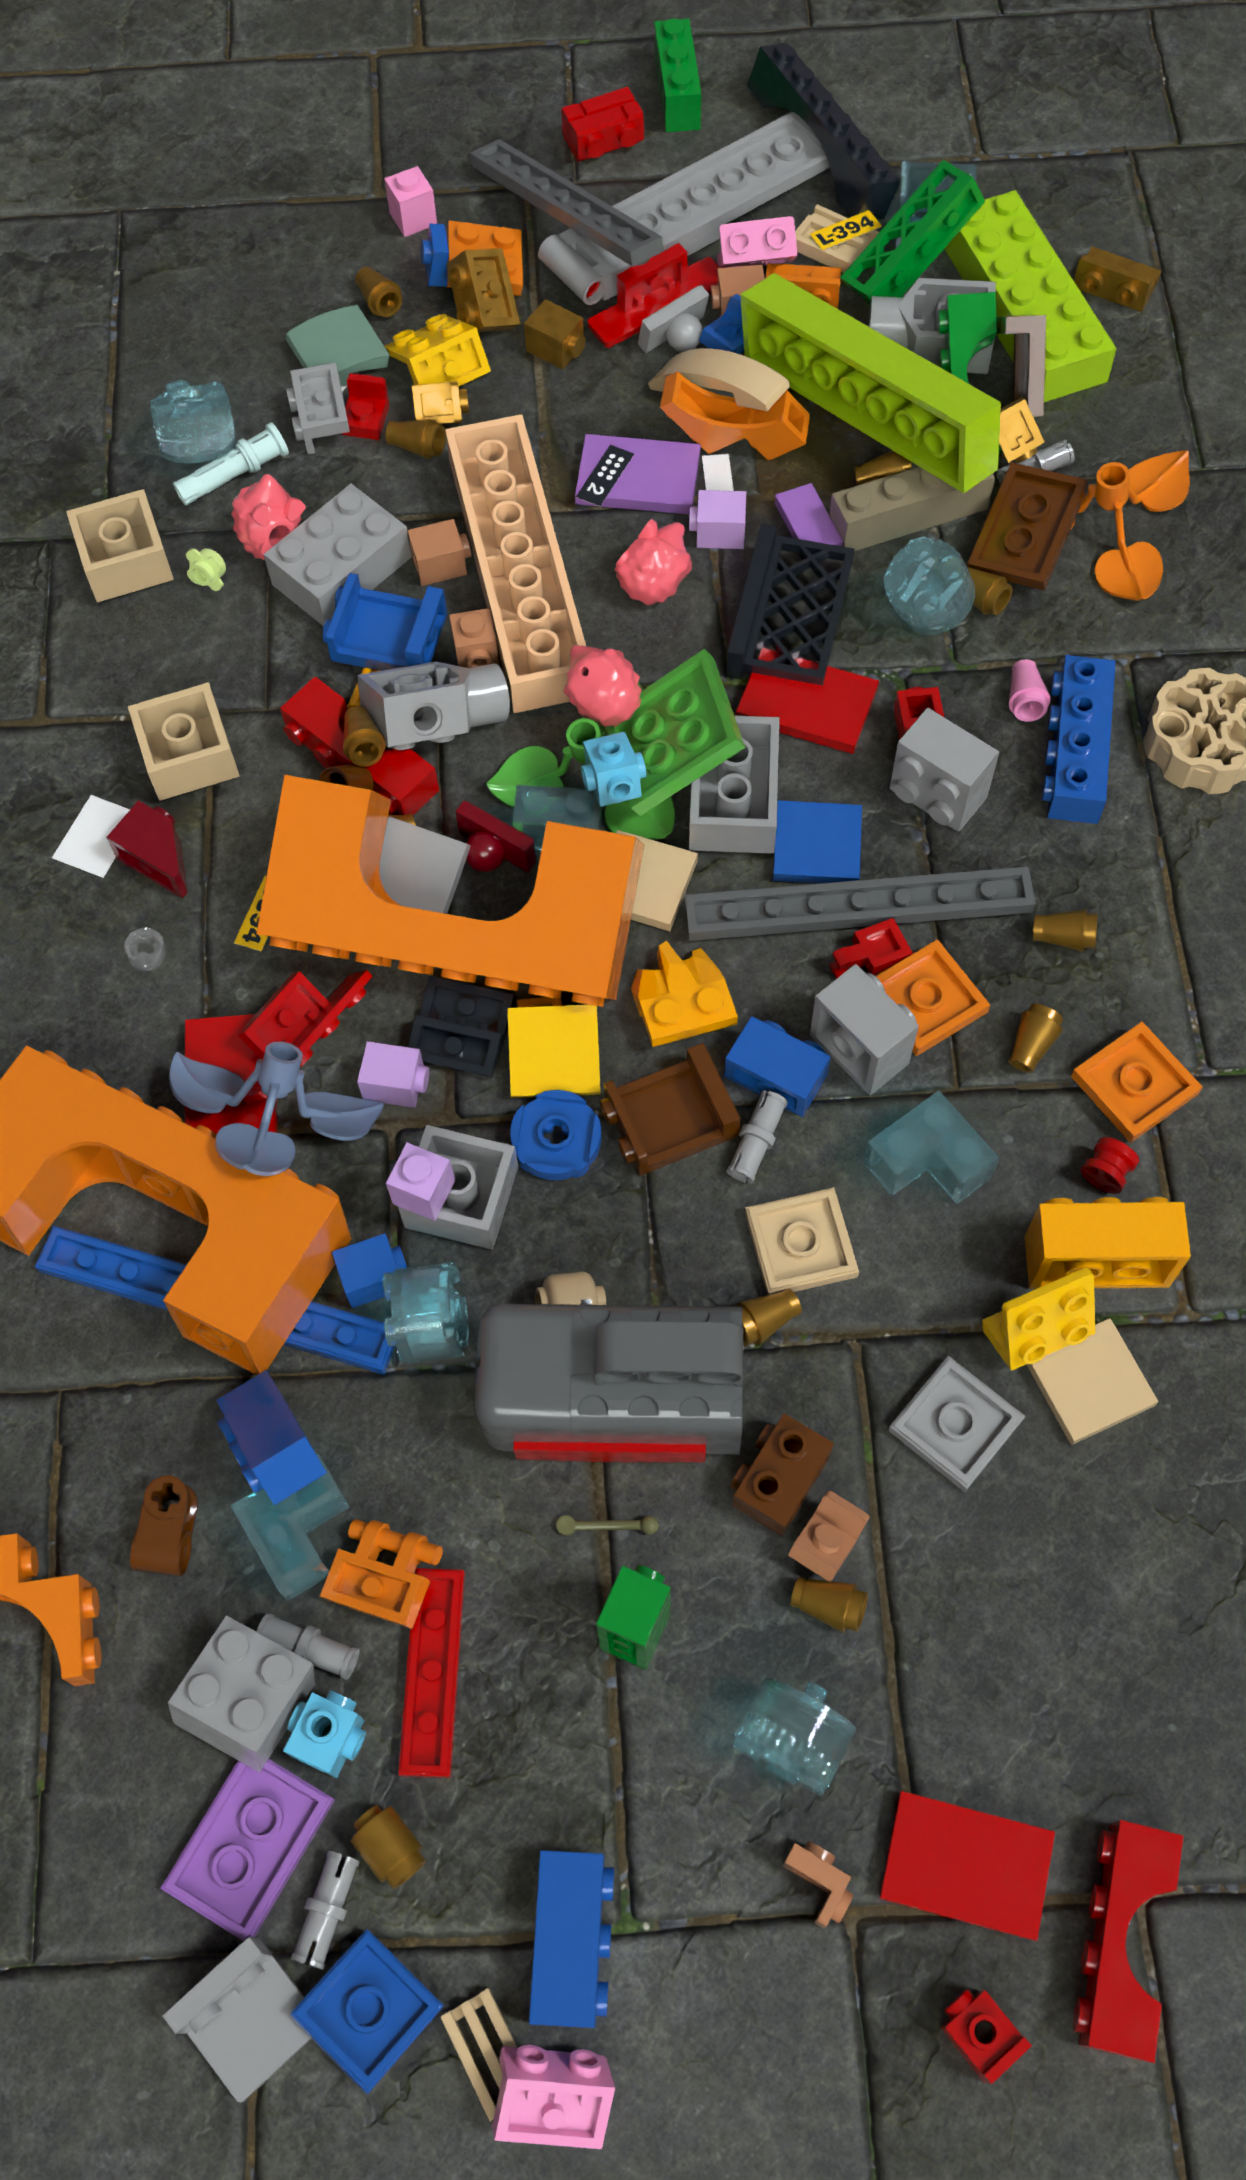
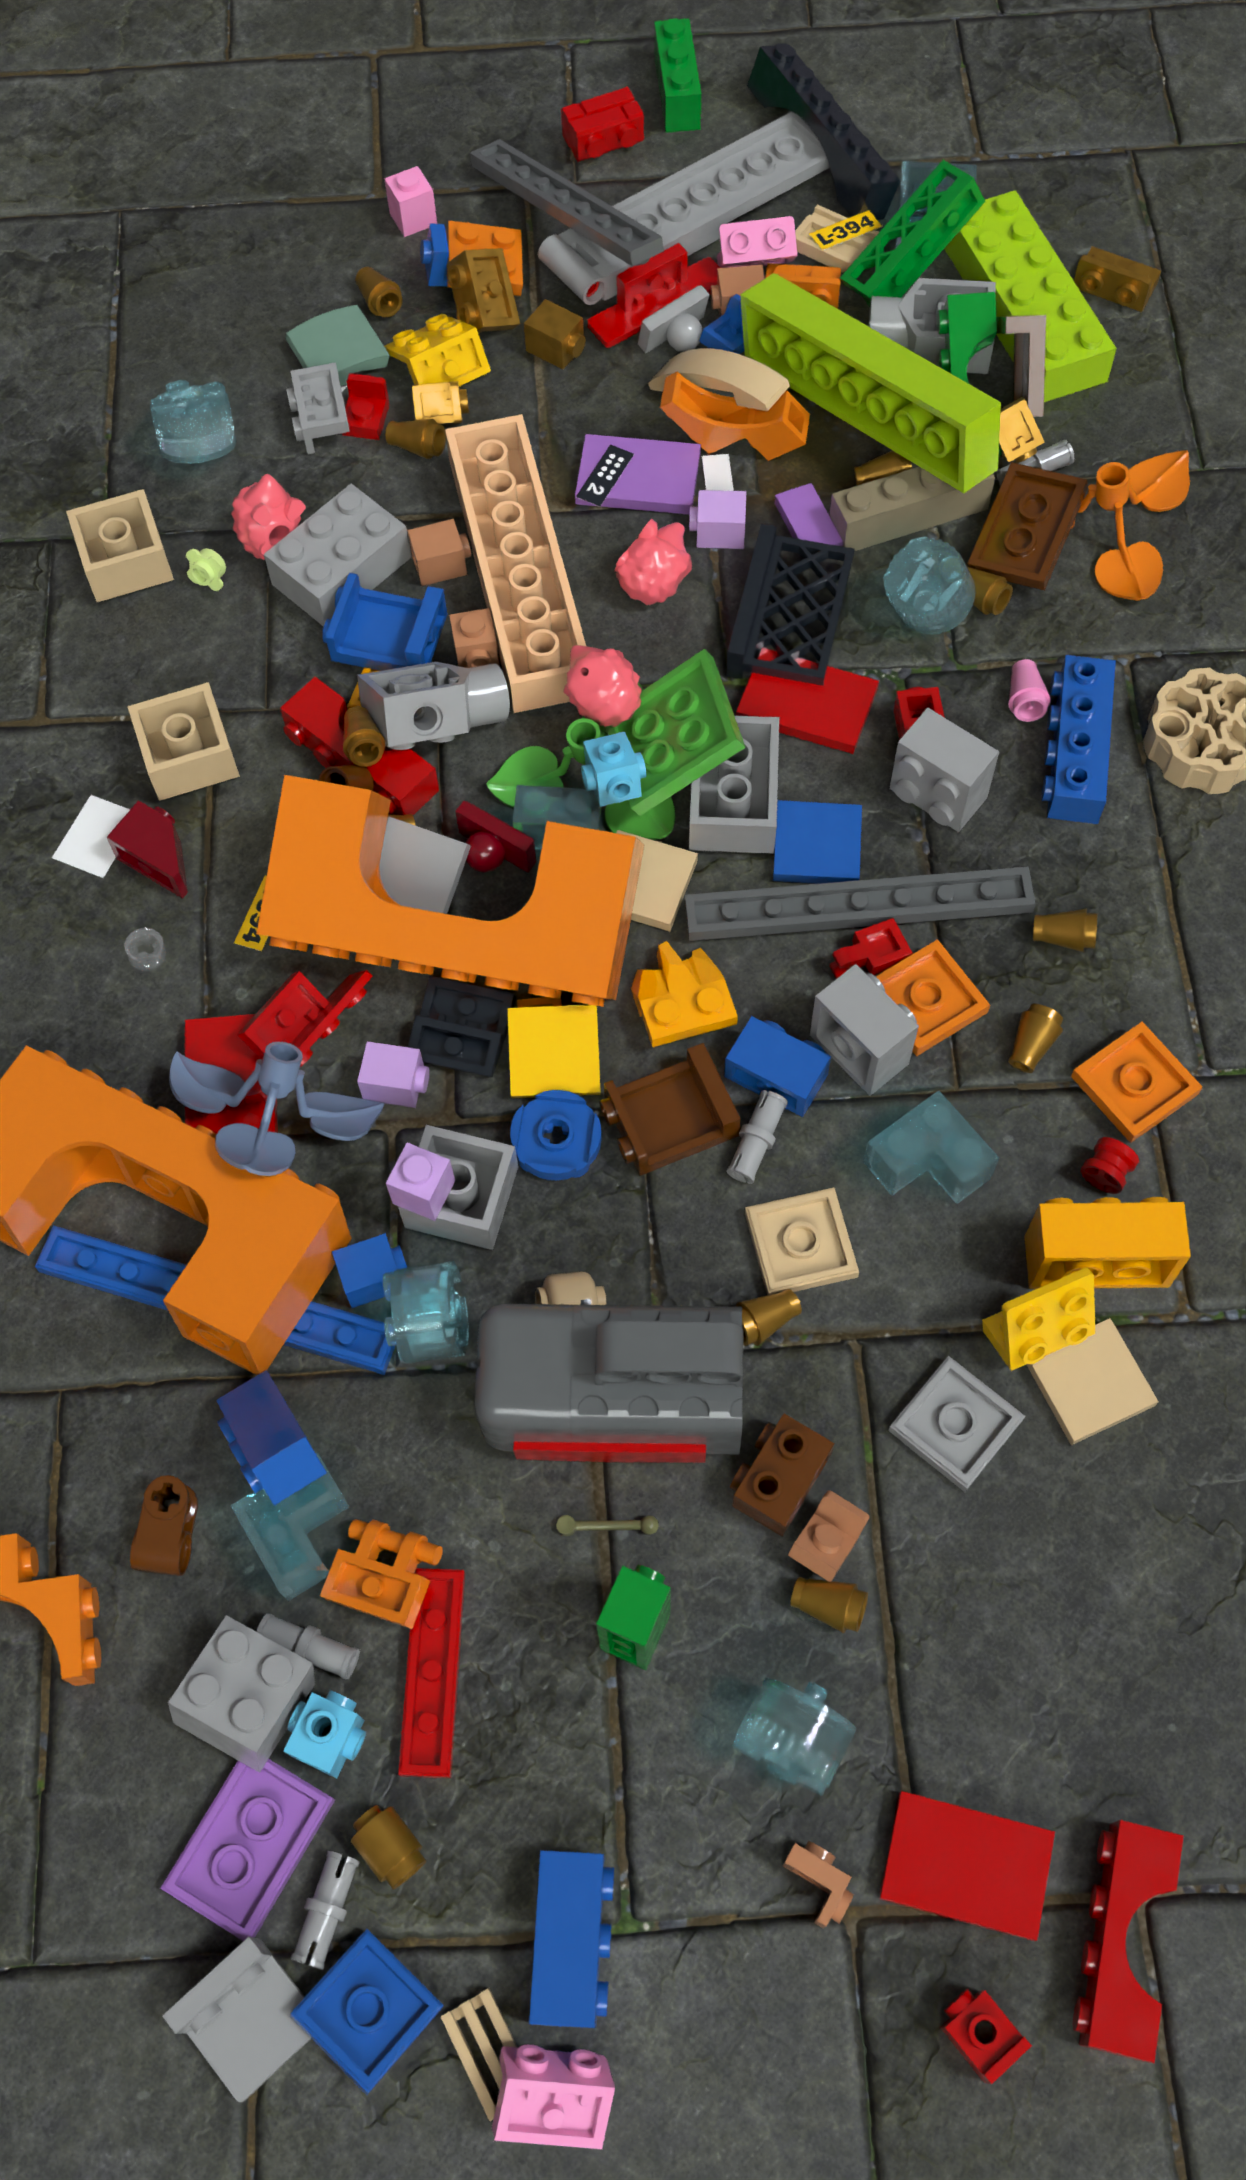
(245, 457): light aqua pin -> none

